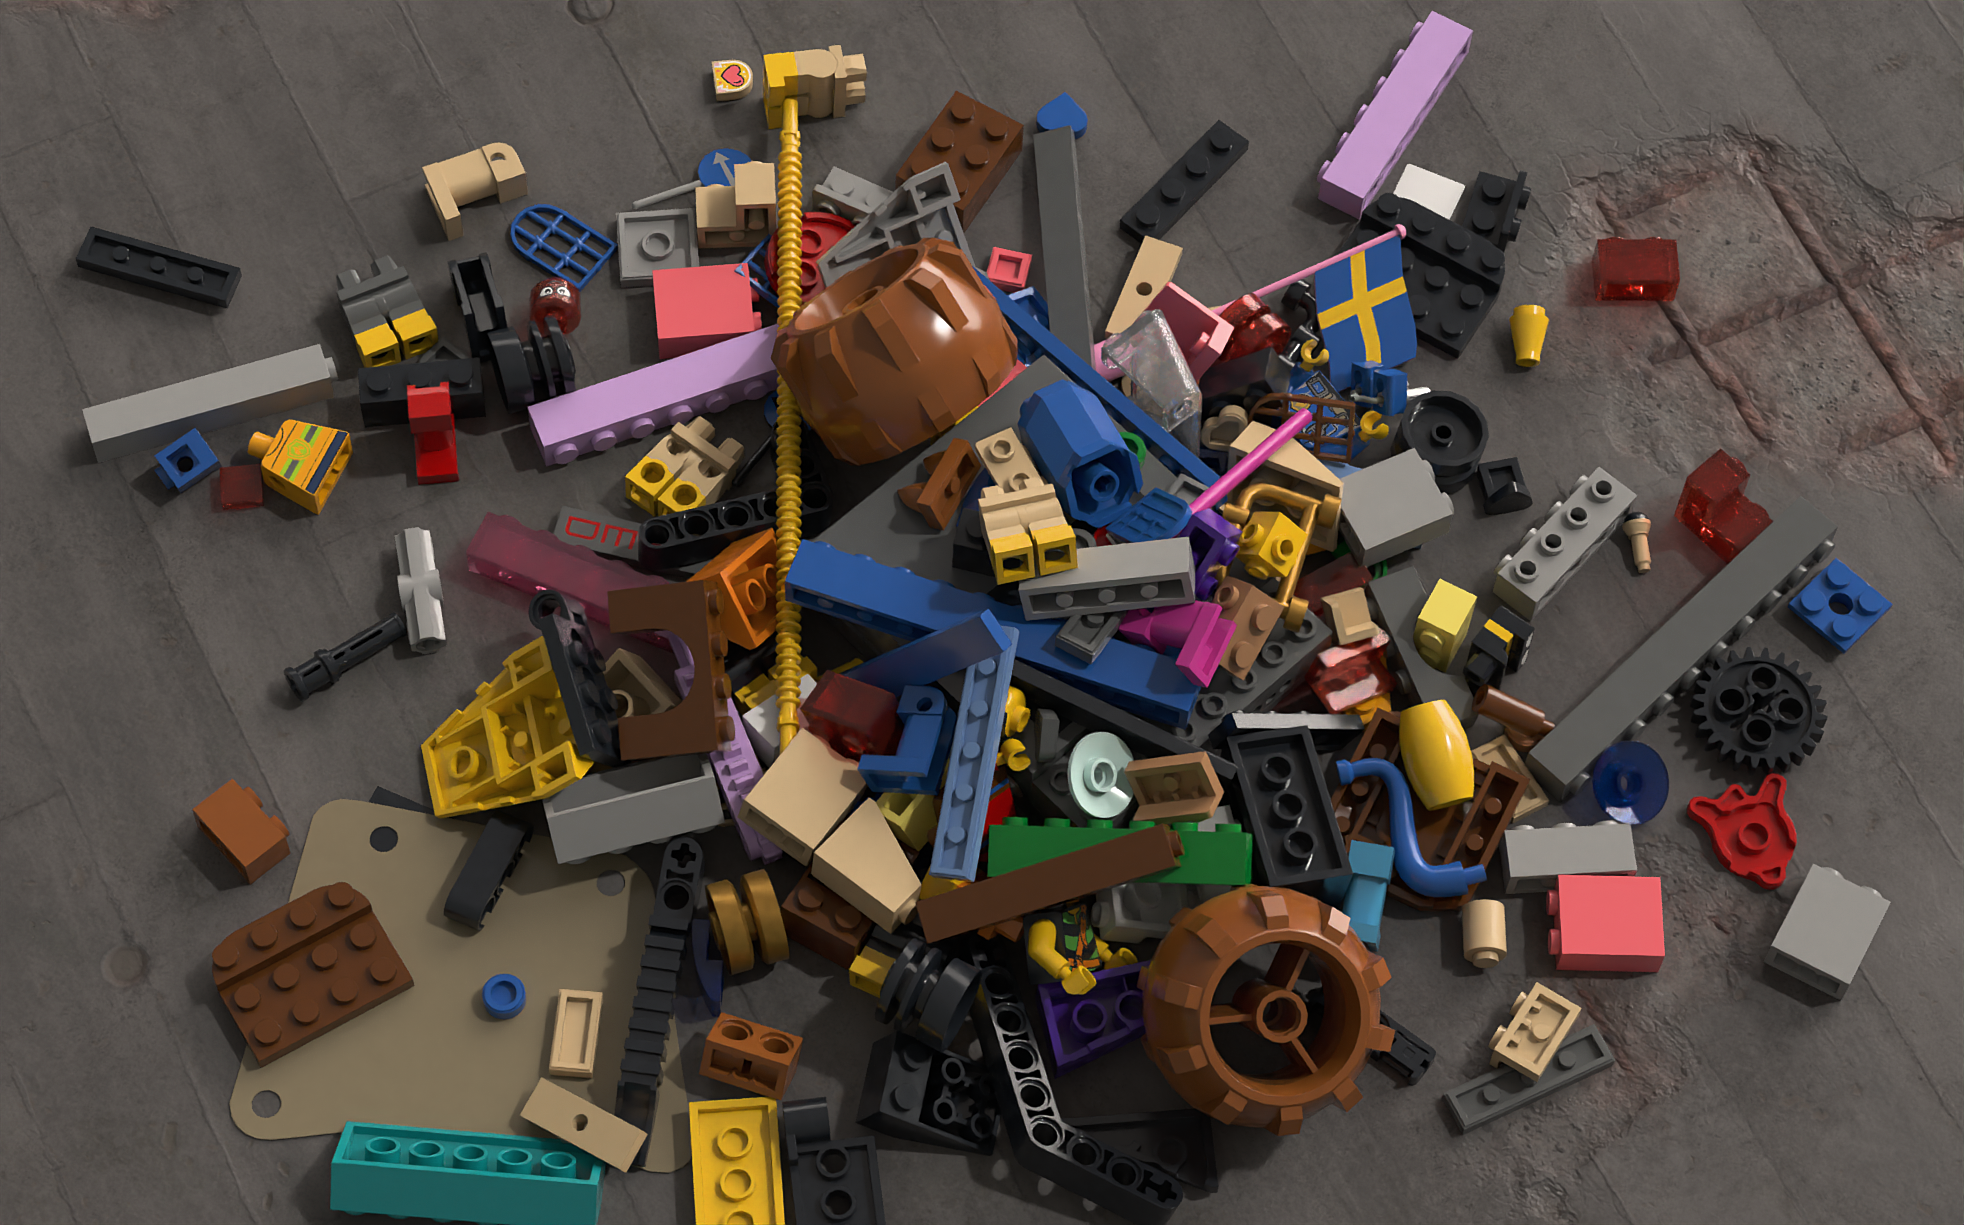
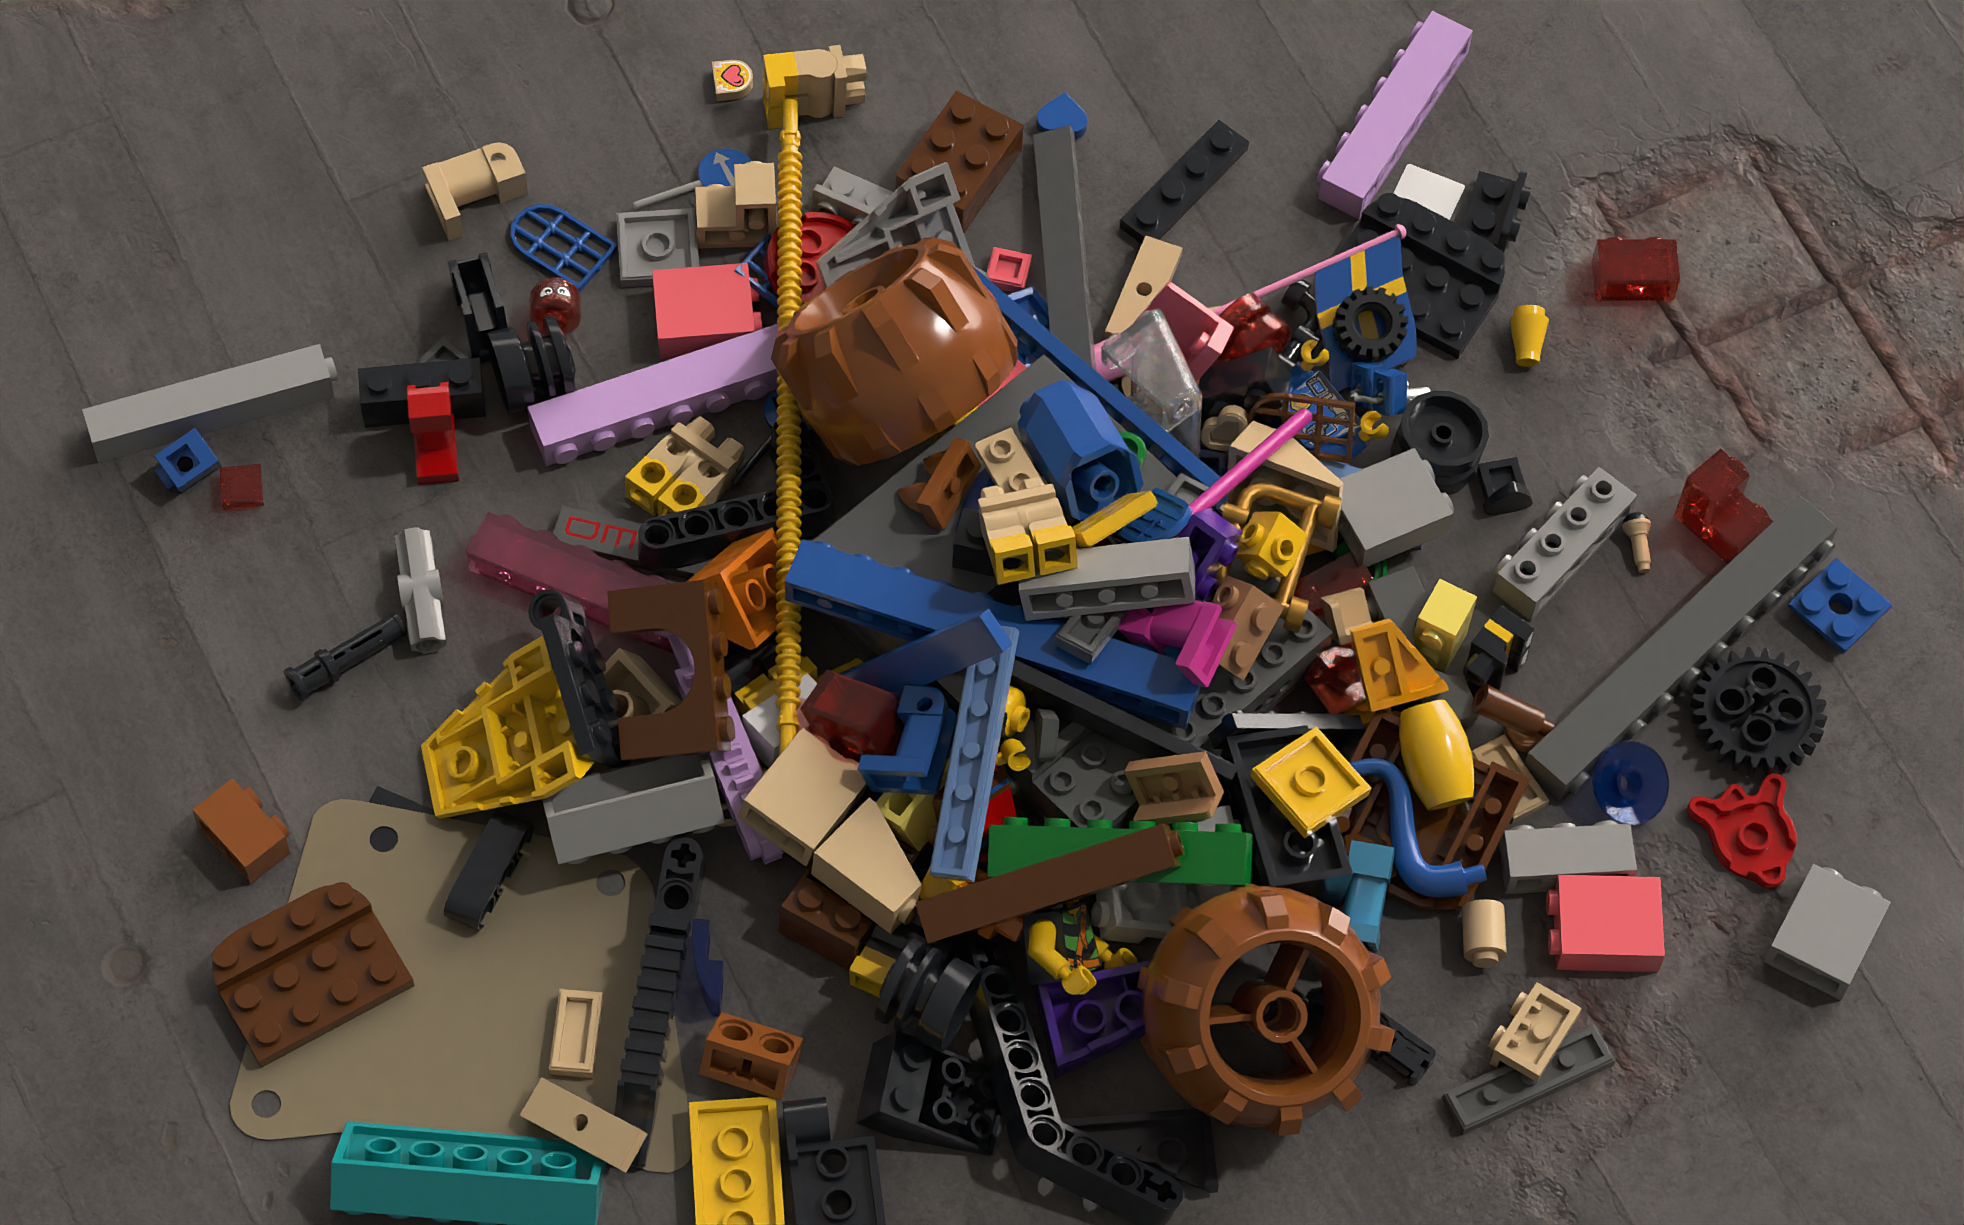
(158, 267): black plate -> none
(302, 461): light orange torso -> none
(380, 301): hips -> none
(504, 996): blue tile -> none
(739, 923): pearl gold wheel -> none
(1098, 775): light aqua dish -> none
(1113, 518): none -> yellow tile
(1310, 782): none -> yellow tile
(1375, 301): none -> black tyre
(1392, 667): none -> light orange wing

